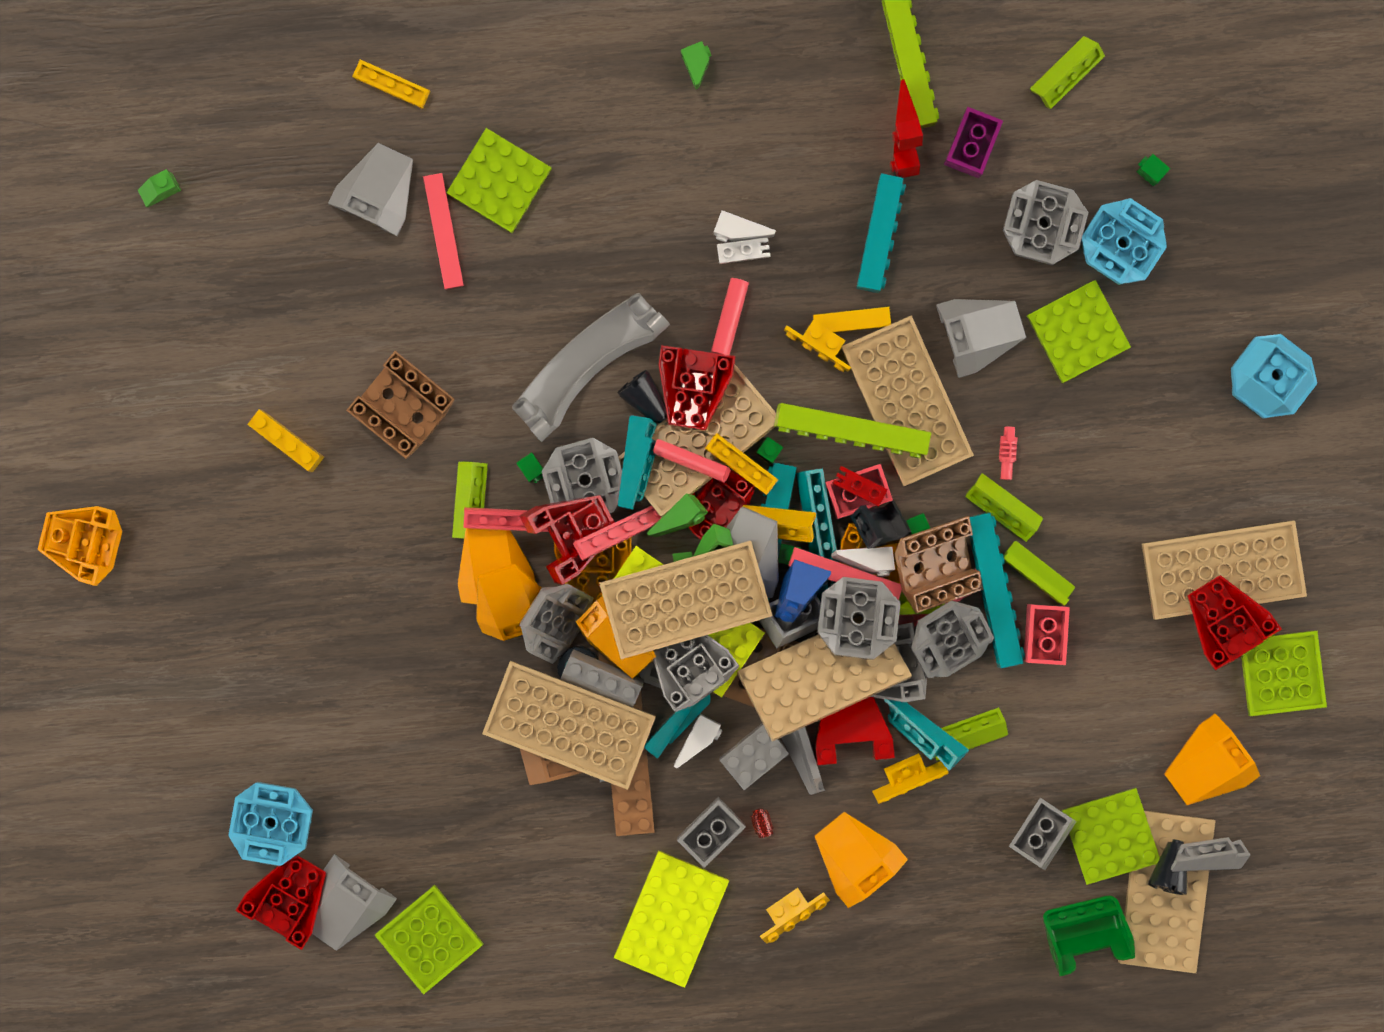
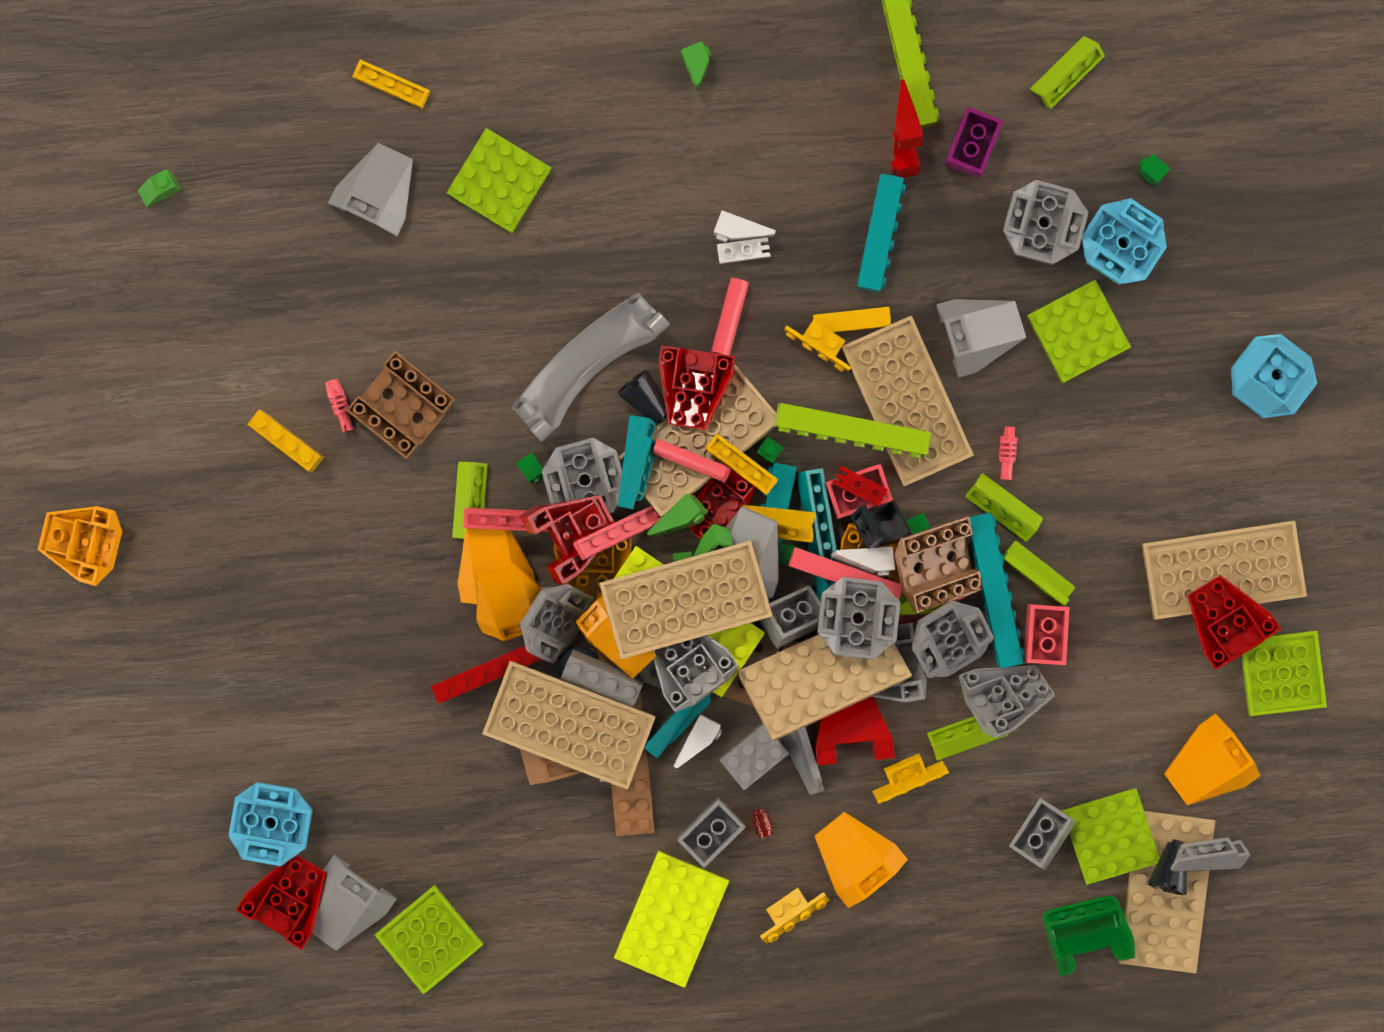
(339, 404): none -> coral hinge
(443, 231): coral tile -> none
(481, 674): none -> red brick
(799, 589): blue slope -> none
(925, 734): teal wedge -> none
(1004, 696): none -> light grey wedge

